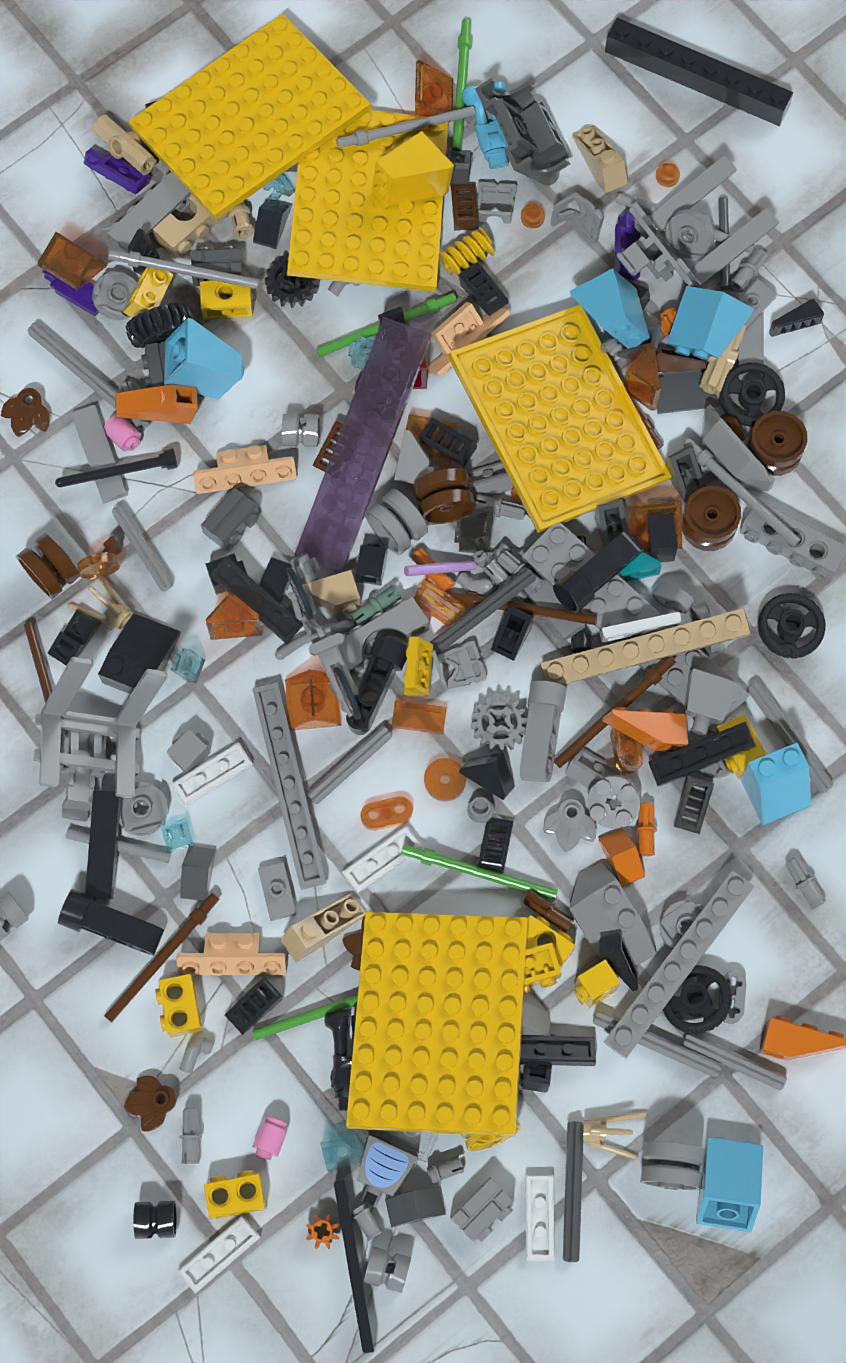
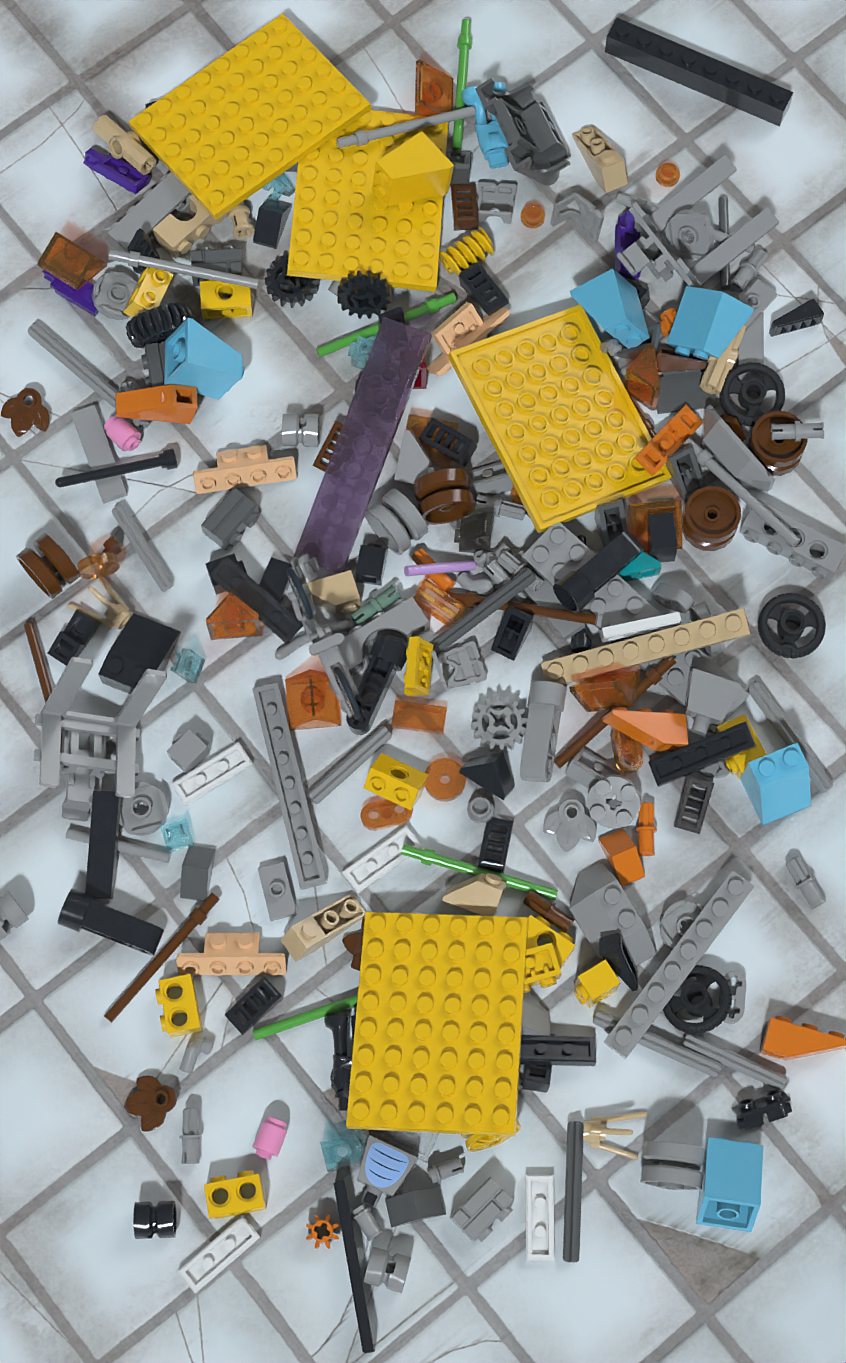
(366, 293): none -> black gear
(395, 781): none -> yellow brick
(477, 894): none -> tan slope
(607, 691): none -> clear orange slope
(668, 440): none -> orange slope
(773, 1103): none -> black hinge
(797, 431): none -> light grey pin

